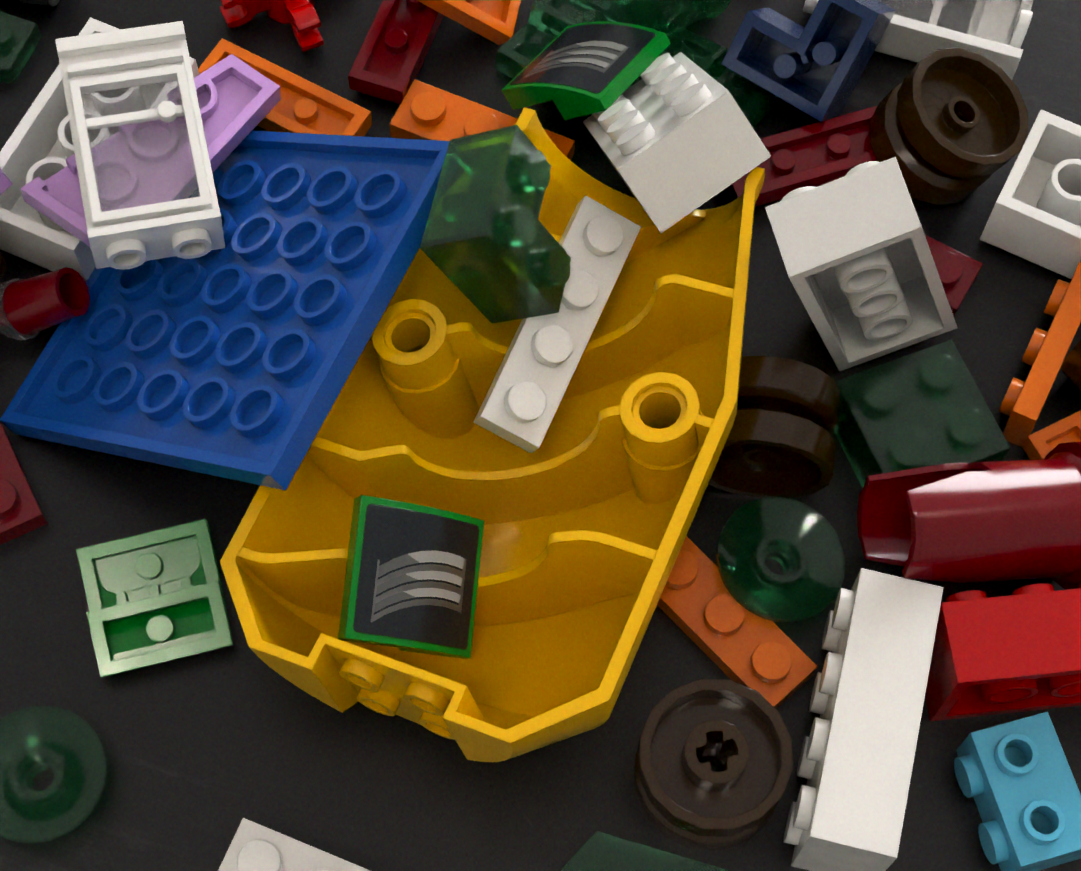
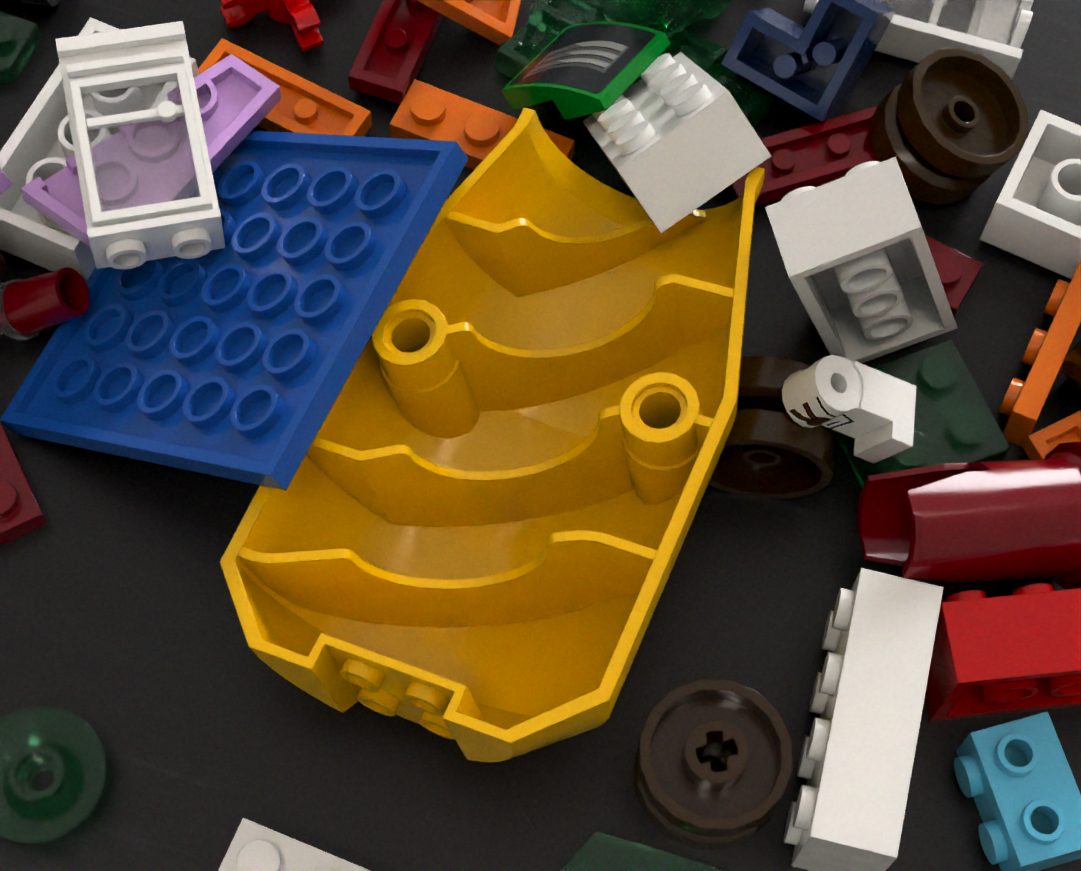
(154, 598): green slope -> none
(411, 577): slope -> none
(488, 227): clear green brick -> none
(551, 345): white plate -> none
(735, 639): orange plate -> none
(796, 539): clear green dish -> none
(855, 402): none -> white leg

